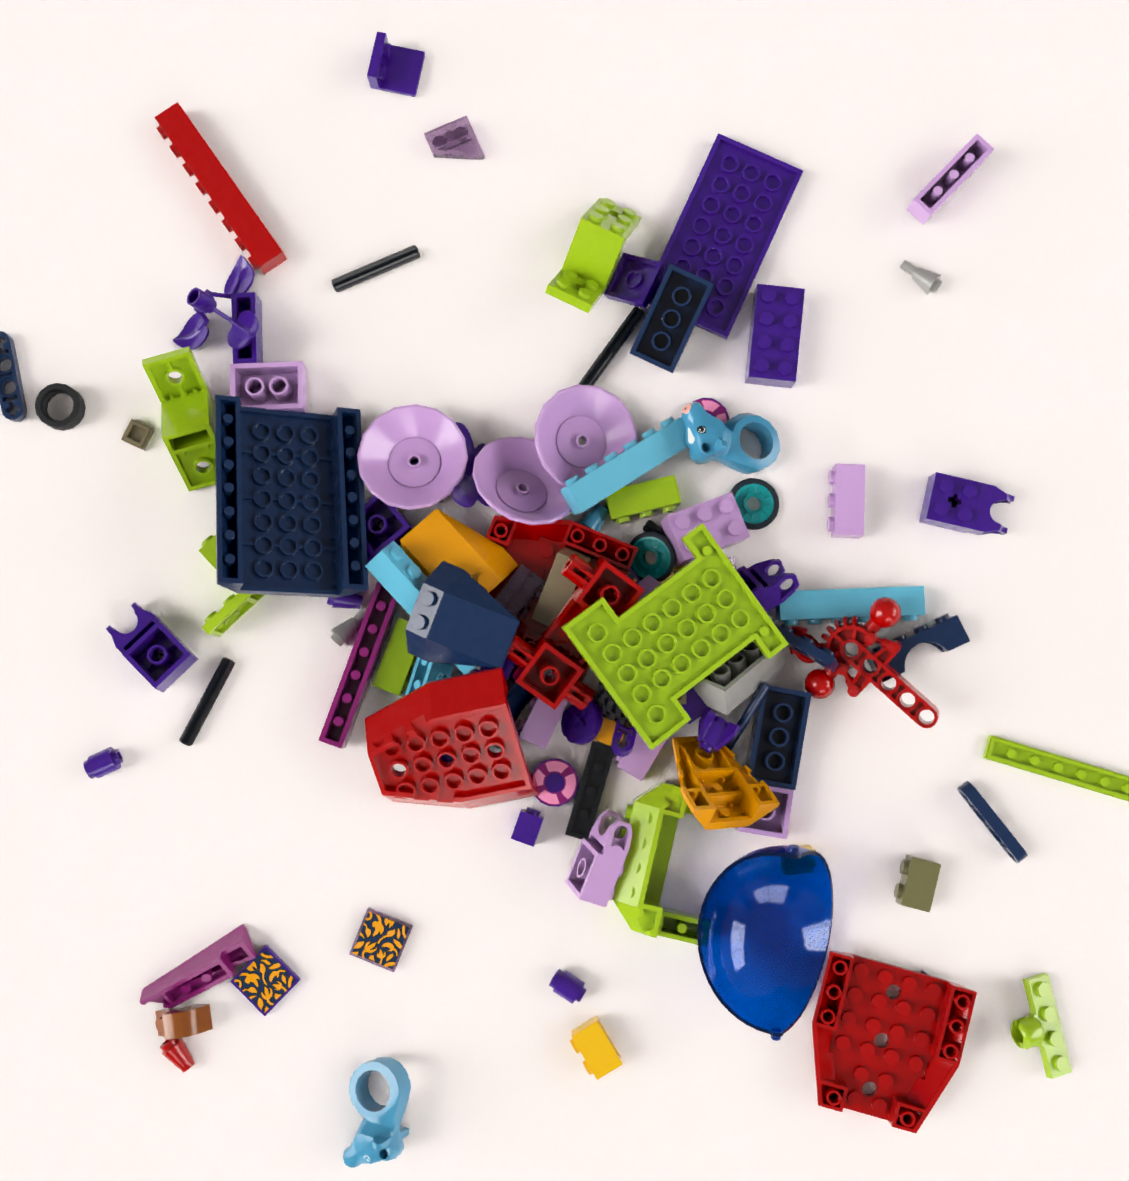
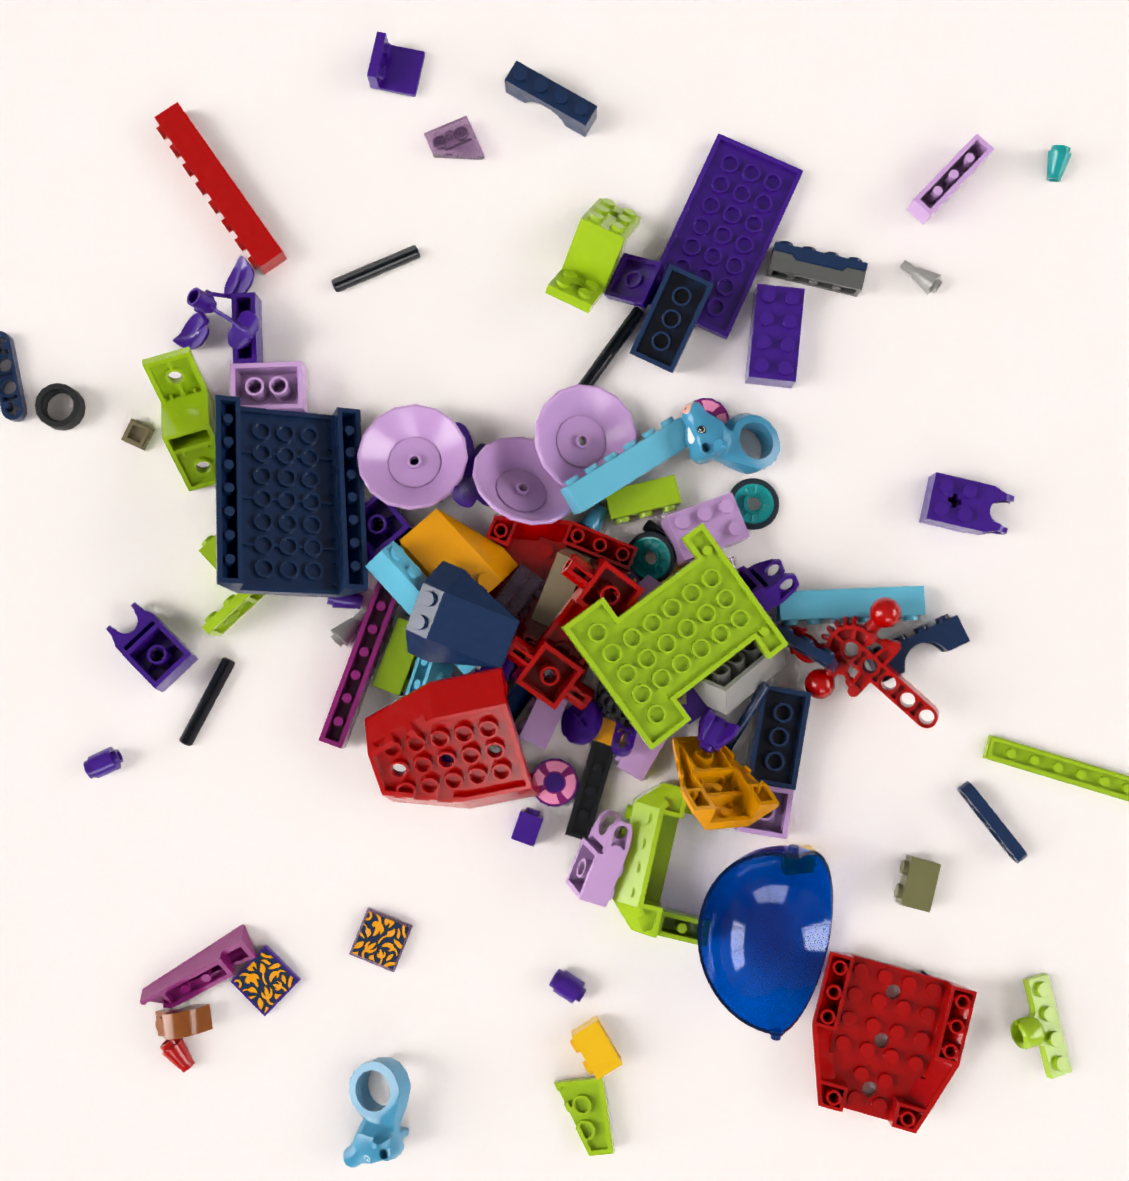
(534, 87): none -> dark blue arch
(588, 1106): none -> lime wing
(816, 268): none -> dark grey piece
(846, 501): lavender brick -> none
(1057, 162): none -> teal cone

